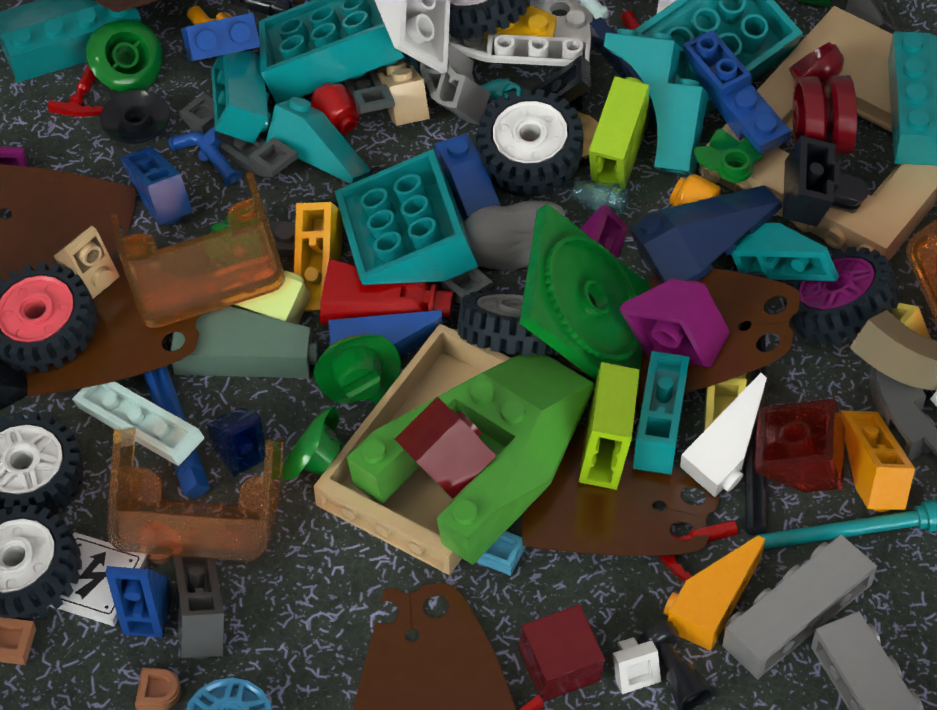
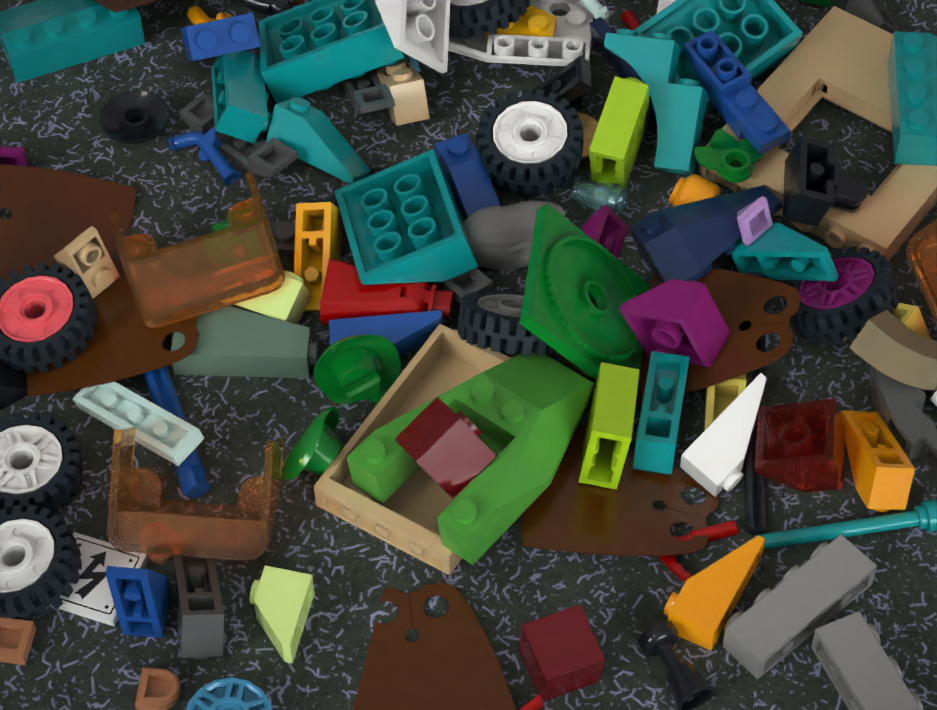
(74, 104): red piece -> none
(124, 55): green hat -> none
(157, 185): blue slope -> none
(238, 439): clear blue slope -> none
(282, 607): none -> yellowish green slope
(337, 105): red head -> none
(457, 87): light grey brick -> none
(501, 87): teal arm -> none
(504, 553): medium azure tile -> none
(636, 665): white tile -> none
(754, 220): none -> lavender slope
(820, 63): dark red hair -> none
(826, 111): dark red wheel -> none

